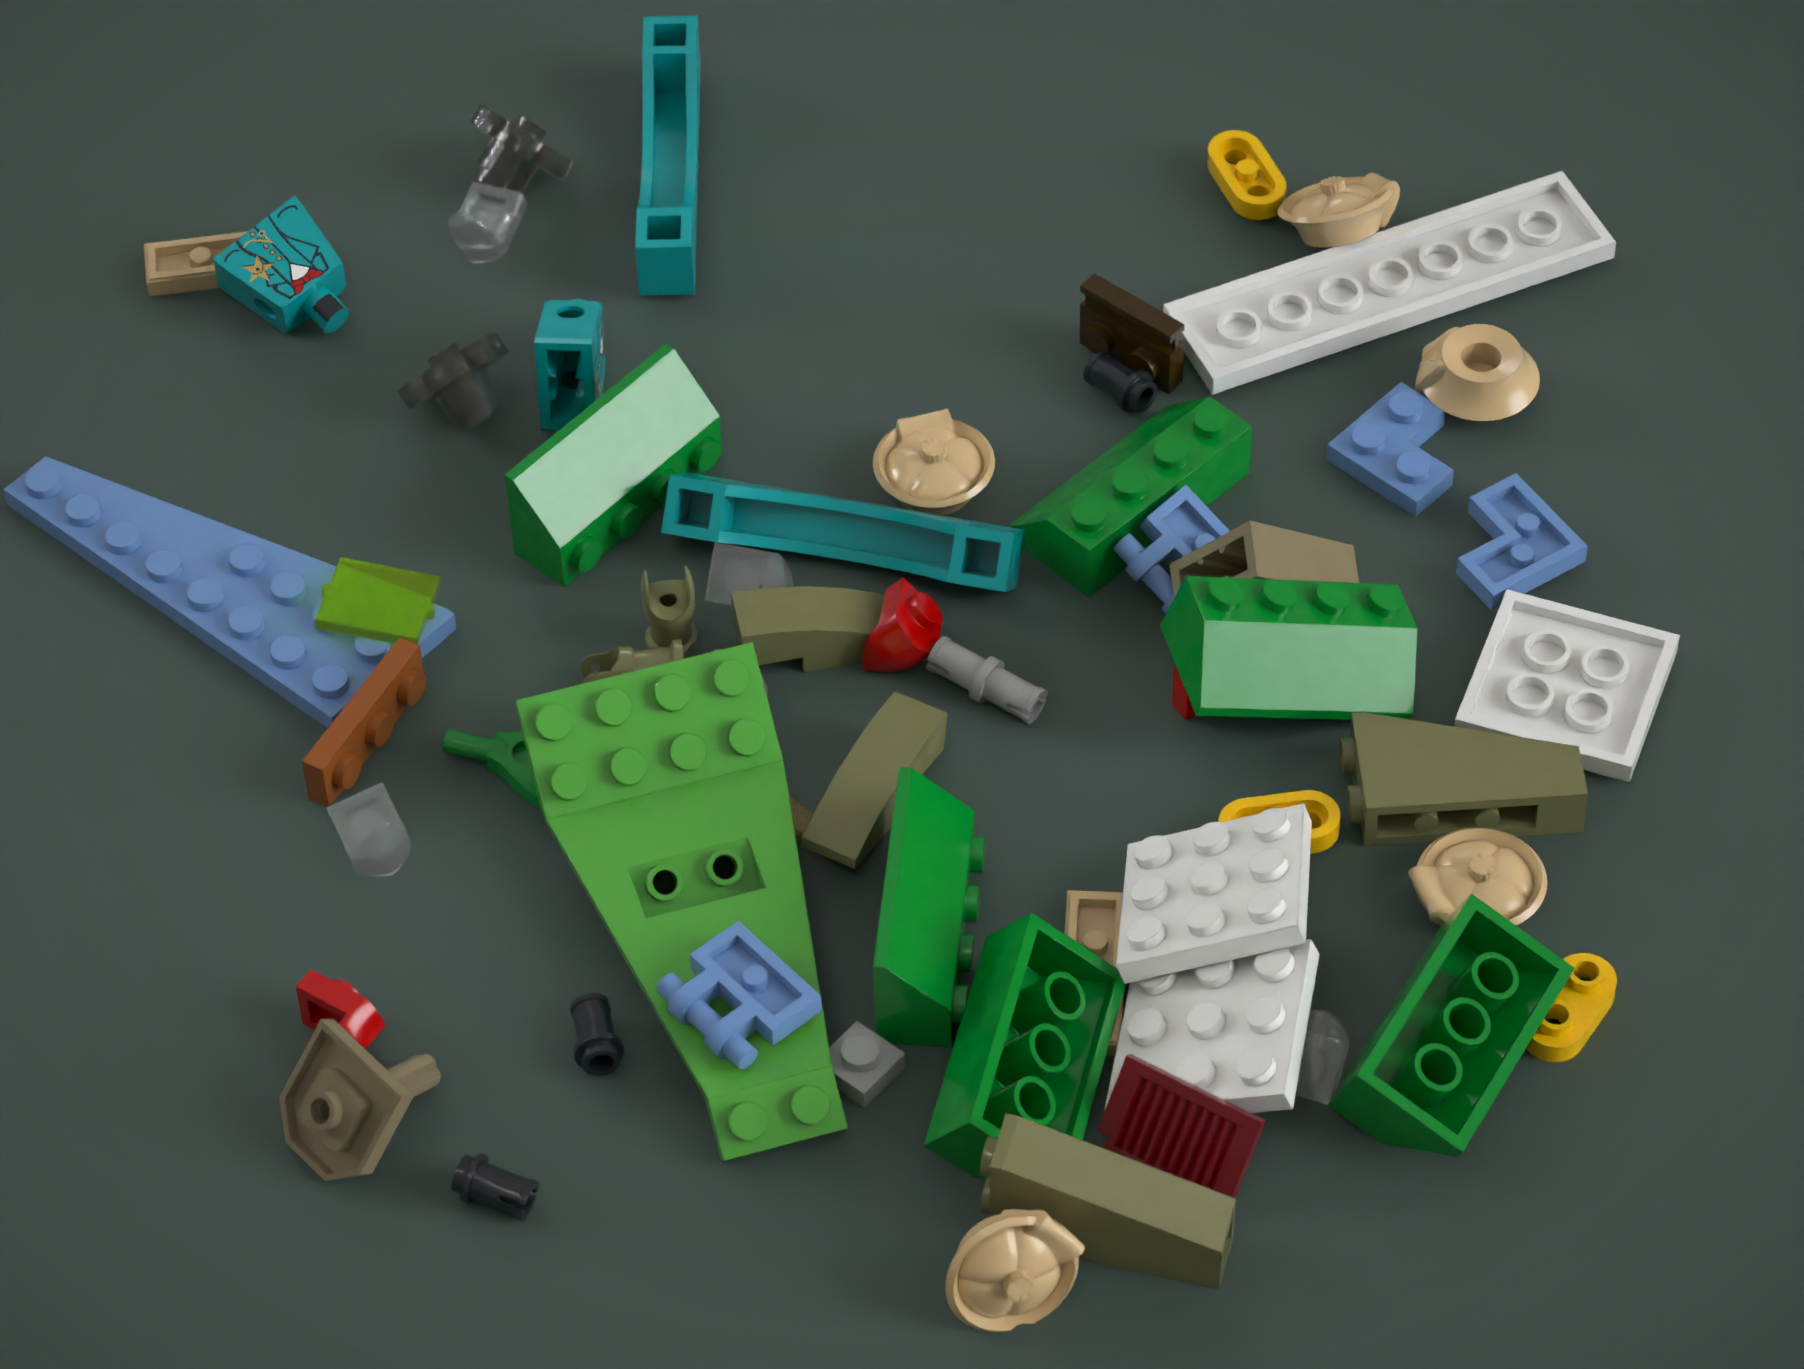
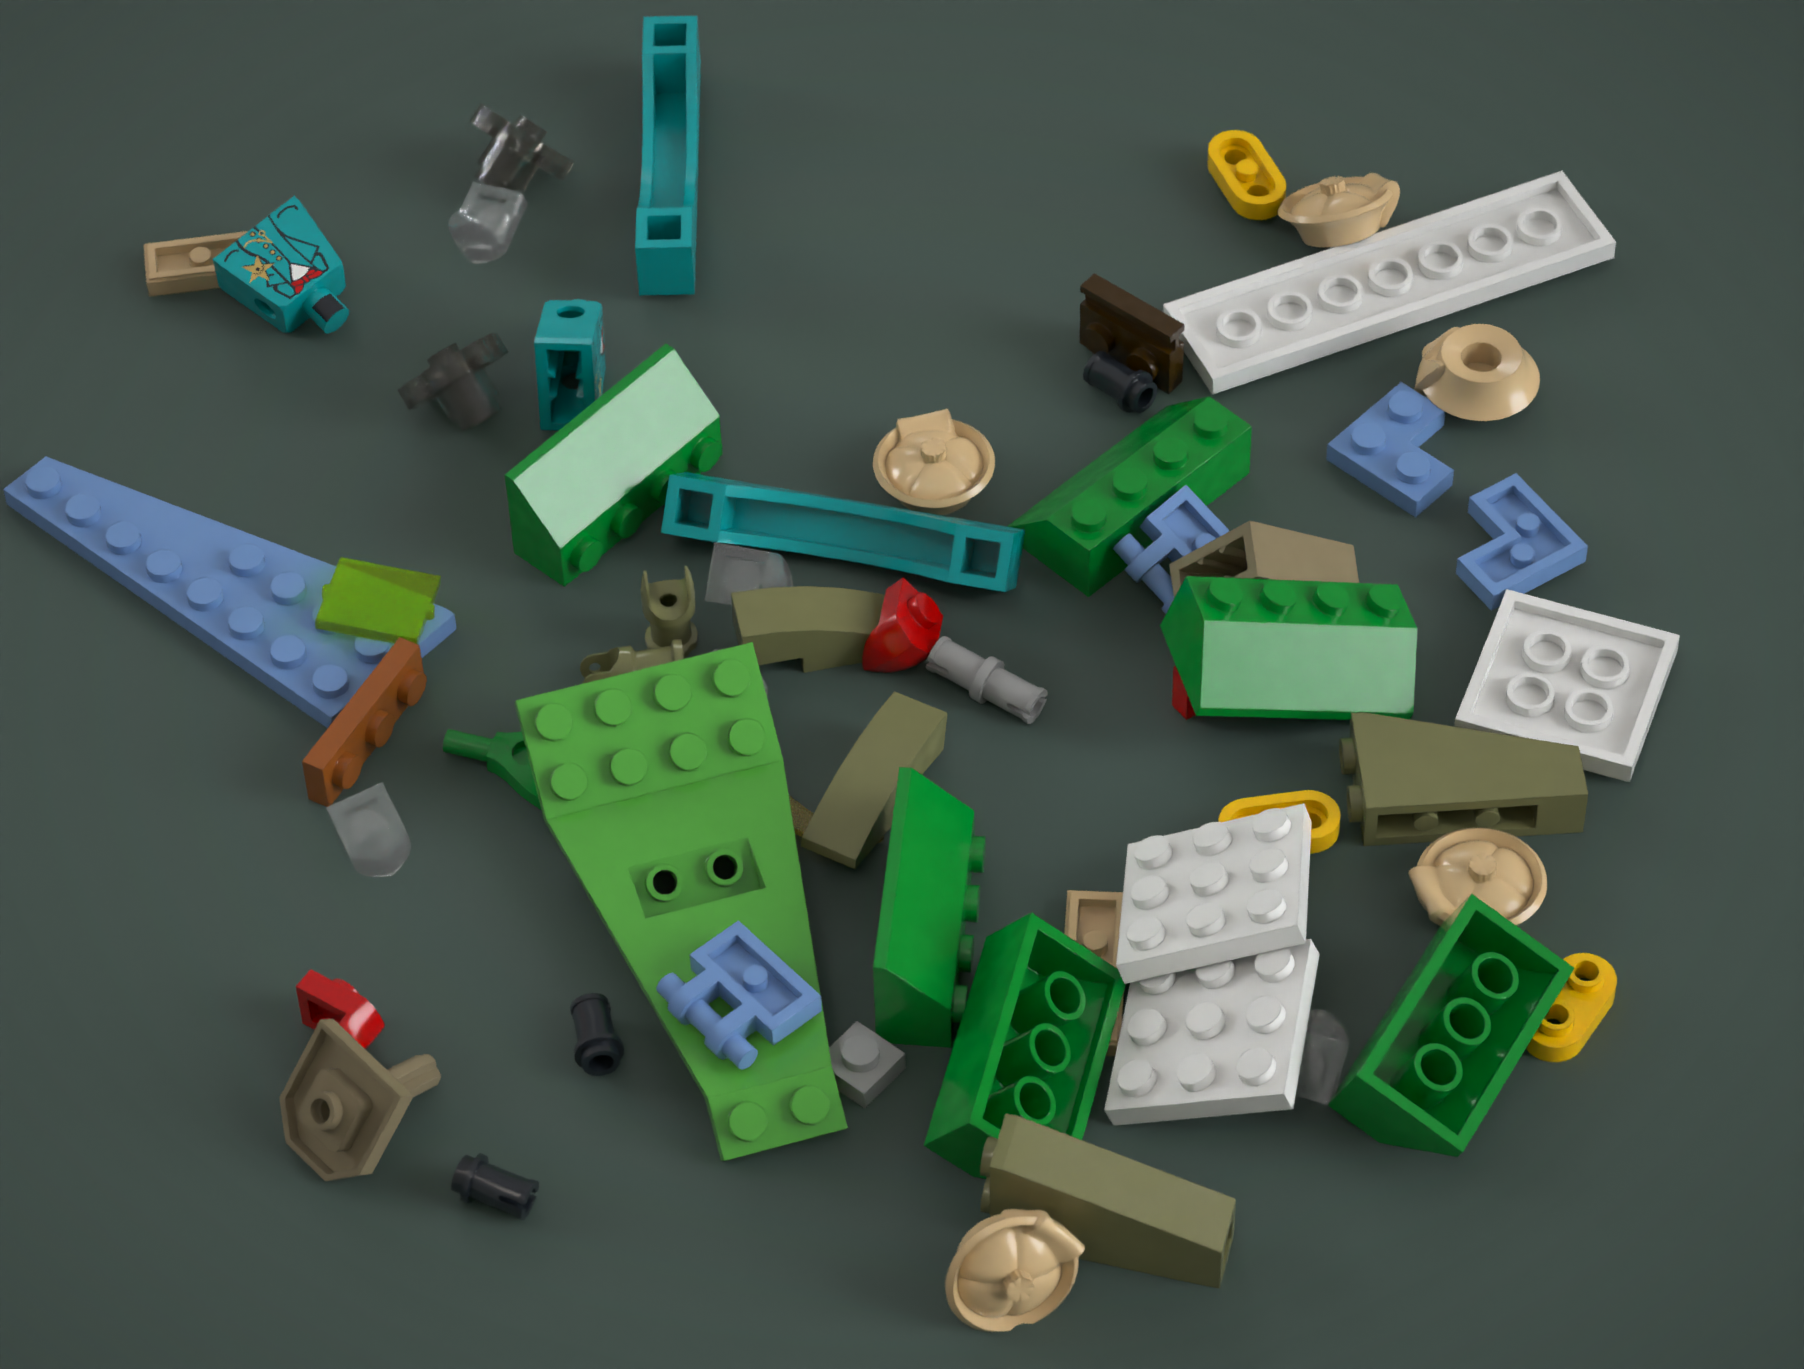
(1179, 1127): dark red window -> none

